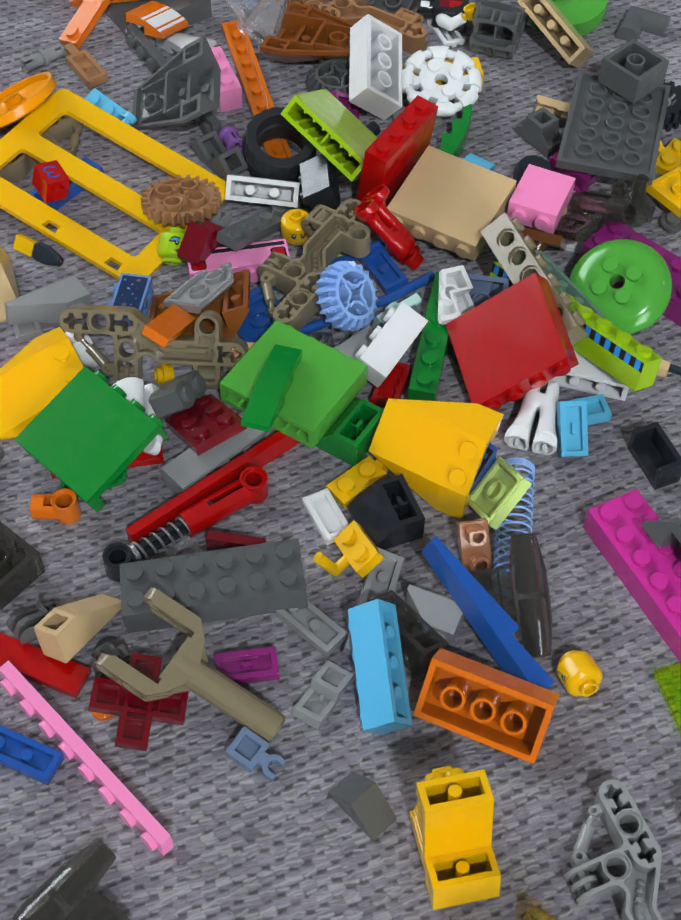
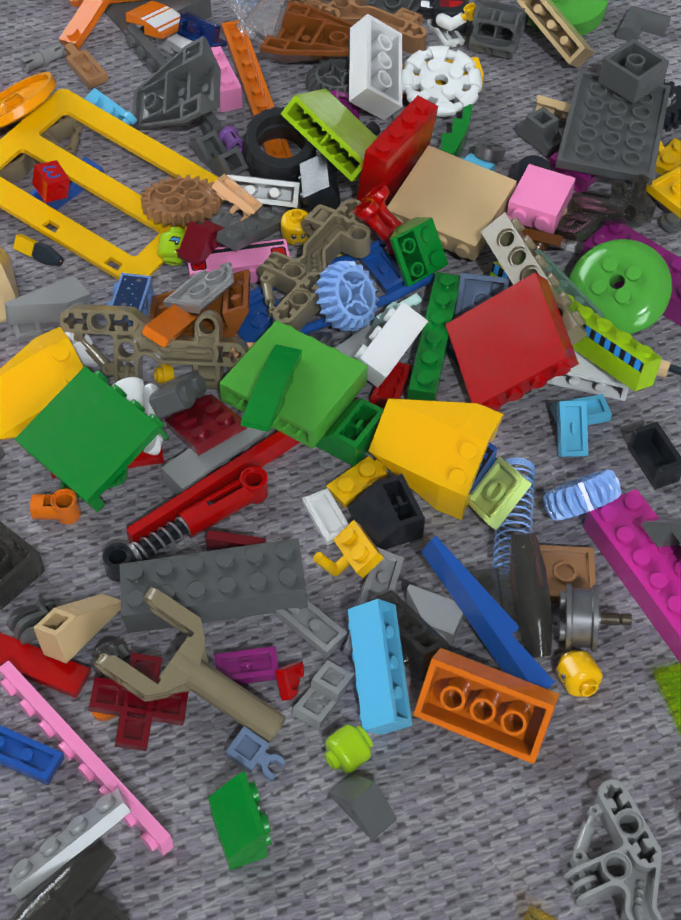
(61, 849): none -> light grey plate
(194, 27): none -> clear blue panel
(231, 191): none -> light nougat plate
(240, 821): none -> green slope
(288, 679): none -> red tile
(348, 748): none -> lime head
(418, 249): none -> green slope
(453, 294): white slope -> none
(455, 836): yellow brick -> none
(474, 544): nougat hips -> none
(490, 151): none -> flat silver beam
(545, 438): white piece -> none
(566, 566): none -> medium nougat plate
(582, 495): none -> light blue gear
(584, 617): none -> flat silver wheel

